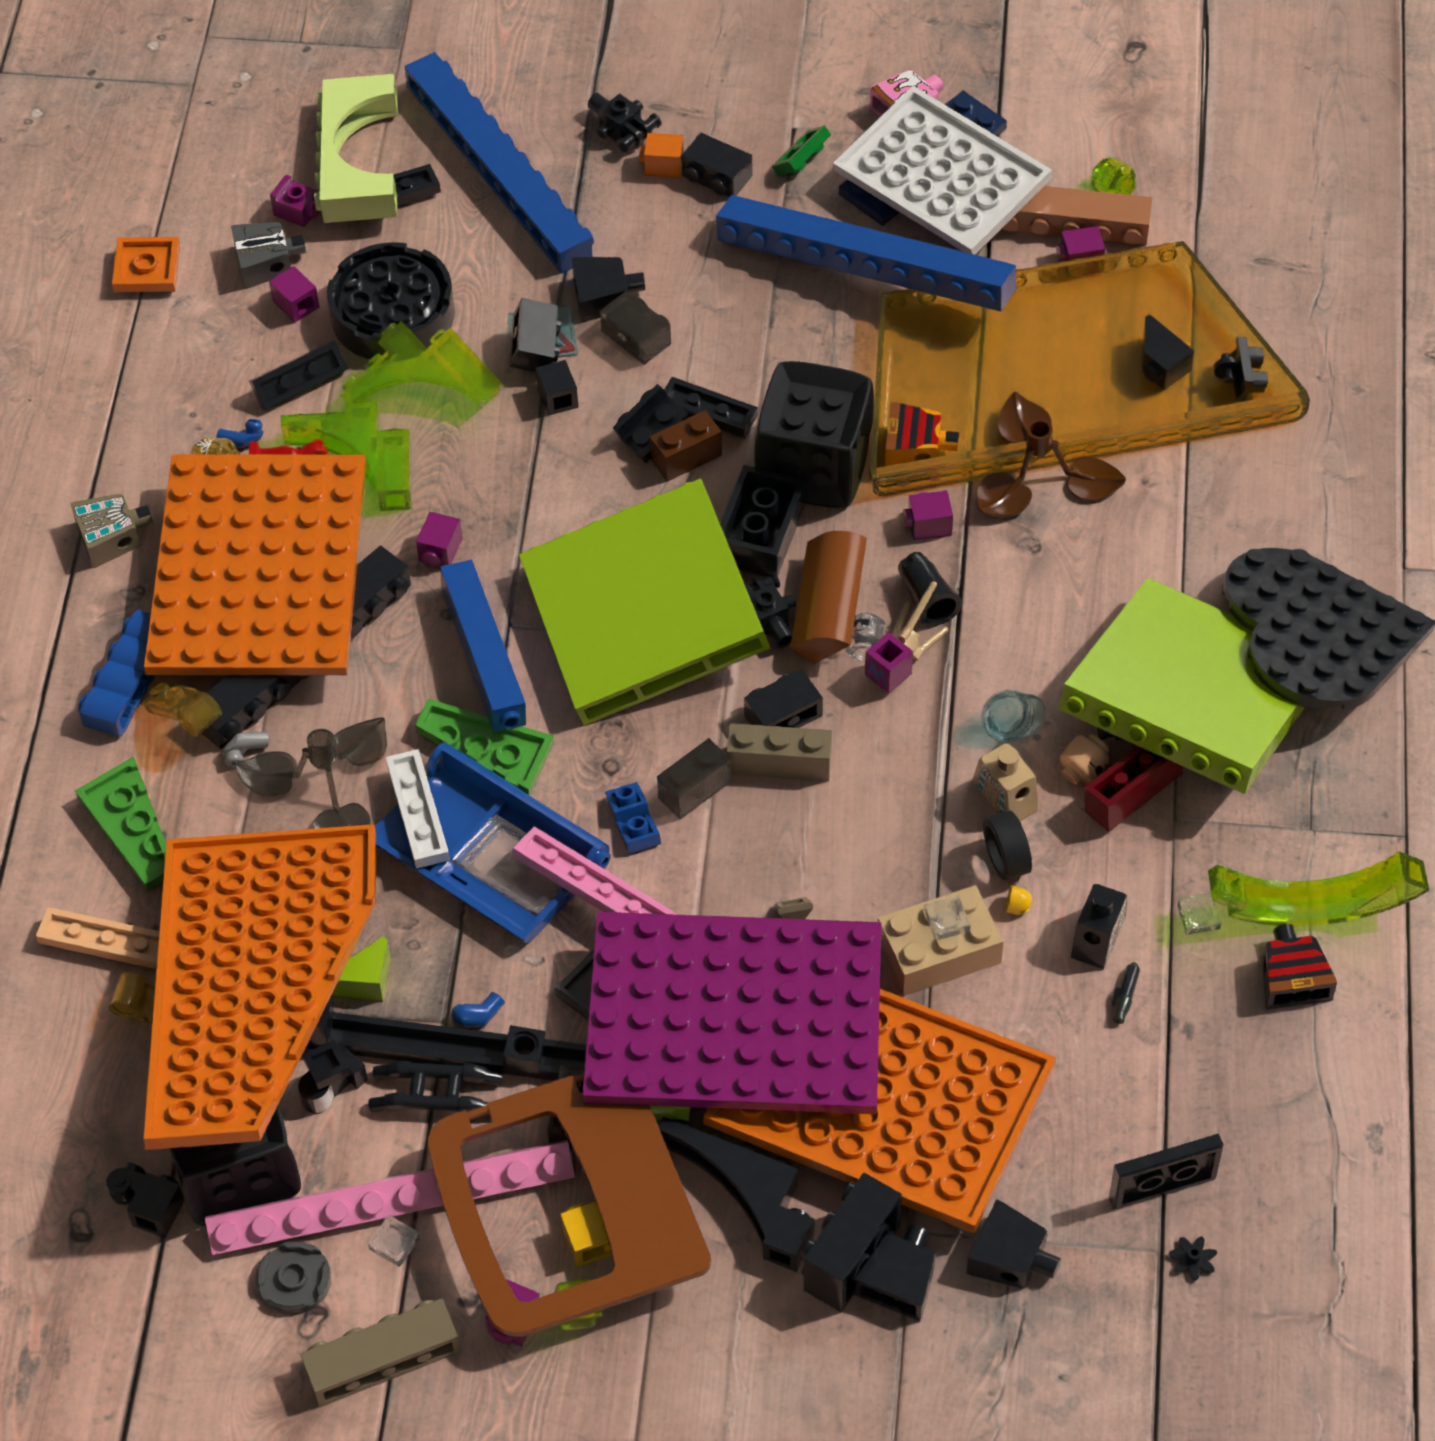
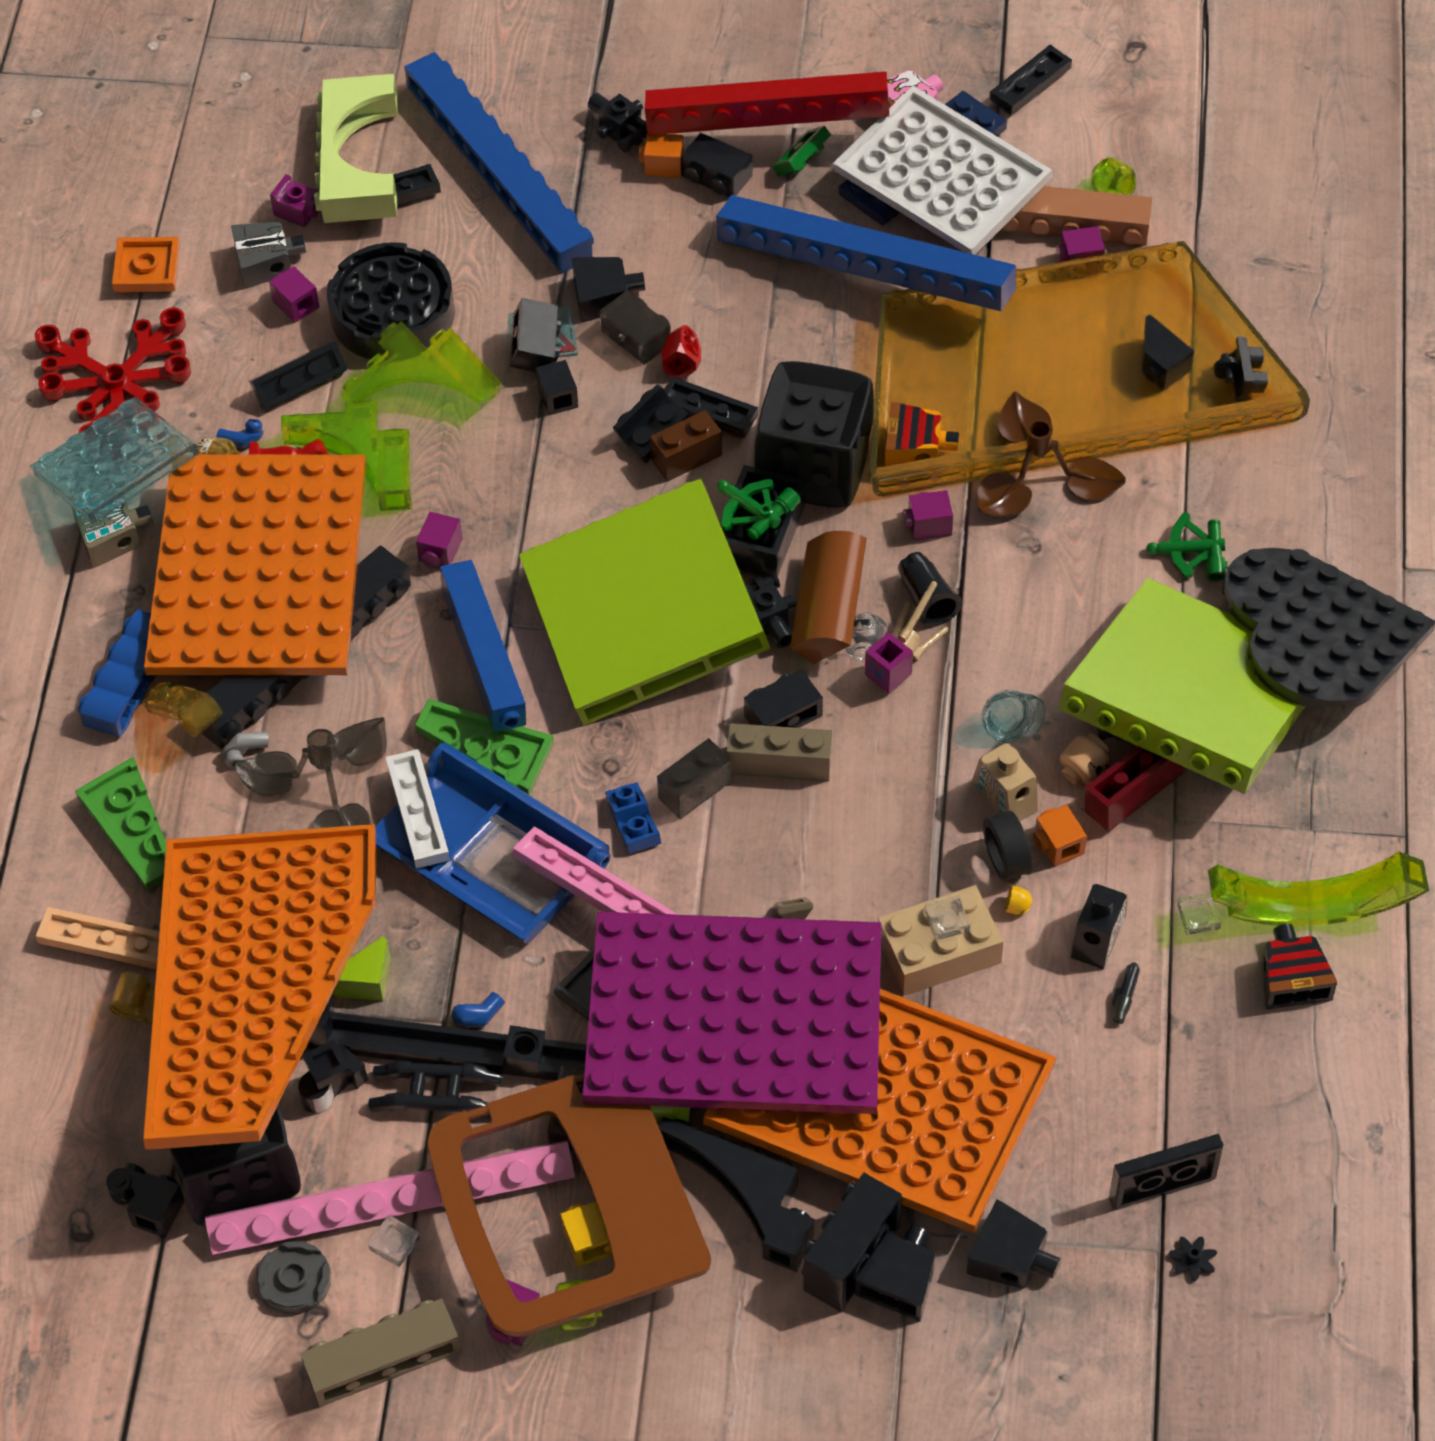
(113, 378): none -> red plant
(114, 459): none -> clear light blue plate
(681, 353): none -> red rock
(765, 515): none -> green piece
(767, 103): none -> red brick
(1030, 79): none -> black plate
(1059, 835): none -> orange brick
(1209, 546): none -> green piece

